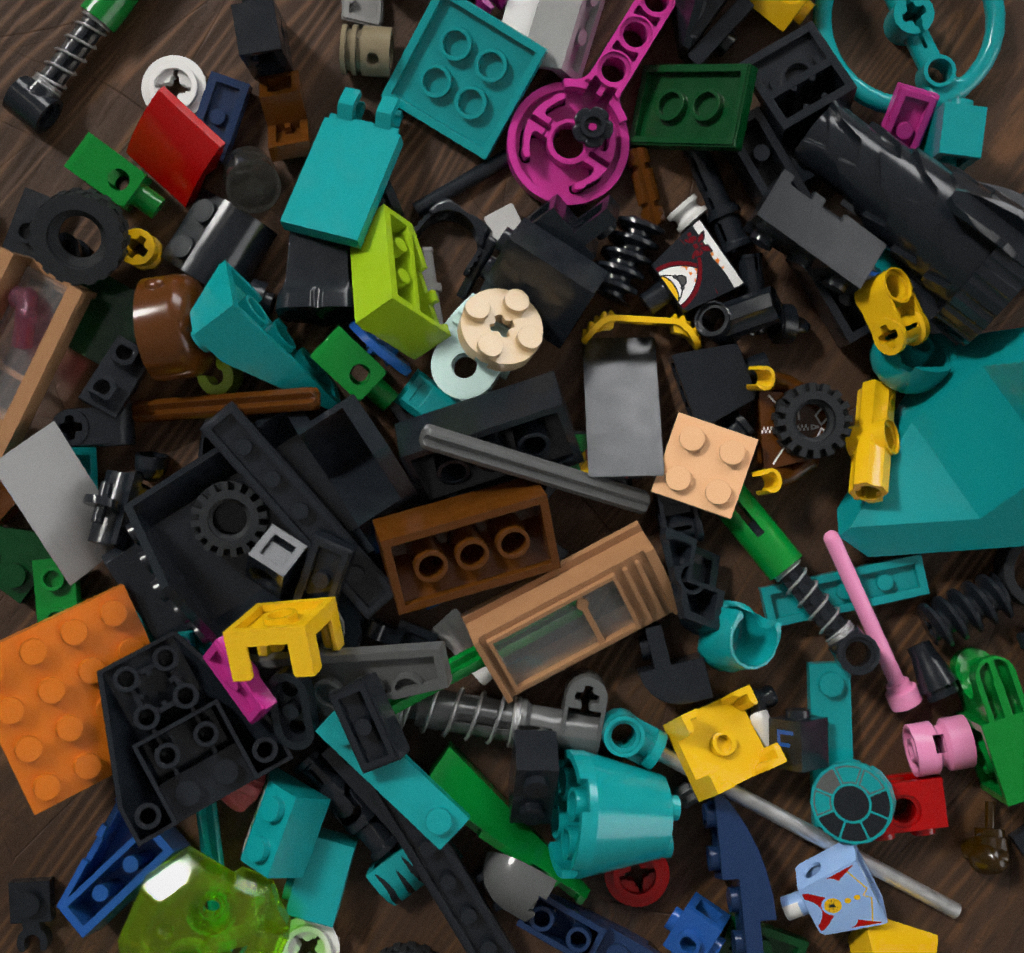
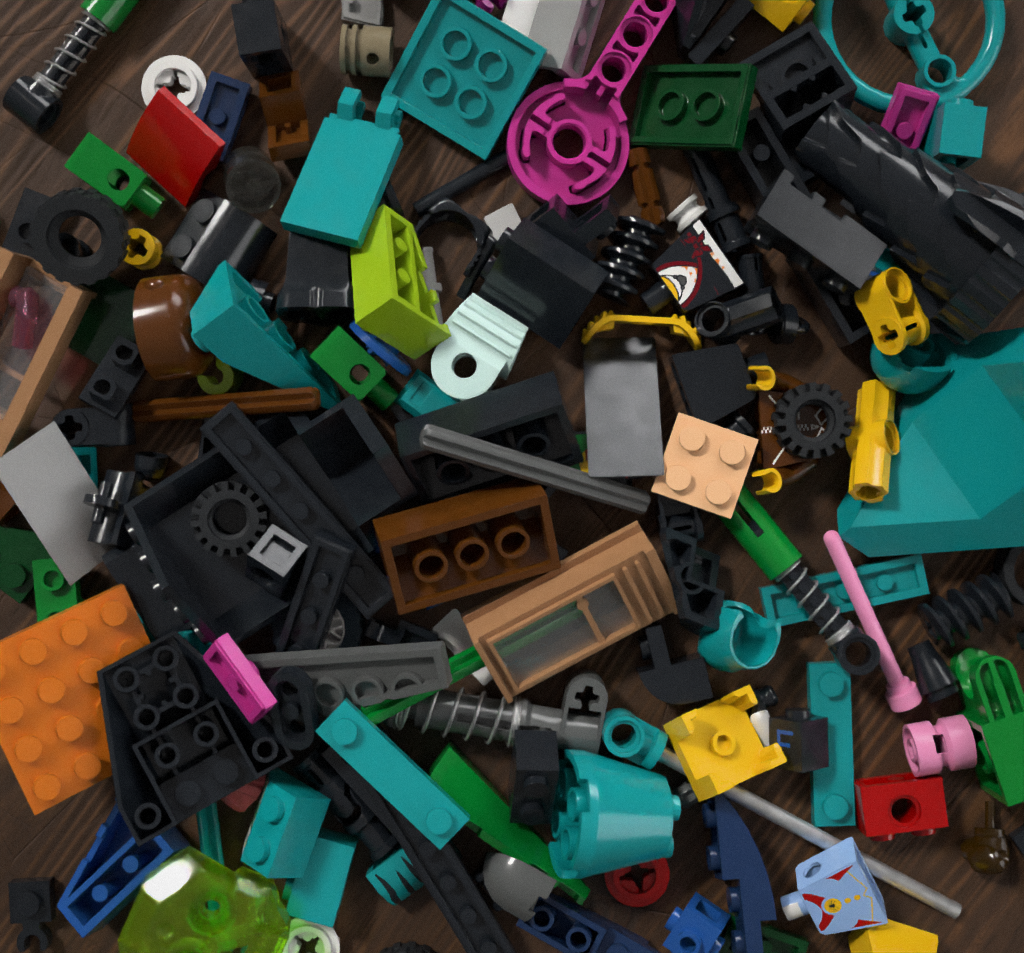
(281, 623): yellow panel -> none
(369, 723): black slope -> none
(510, 309): tan plate -> none
(581, 129): black plate -> none
(853, 801): tile -> none

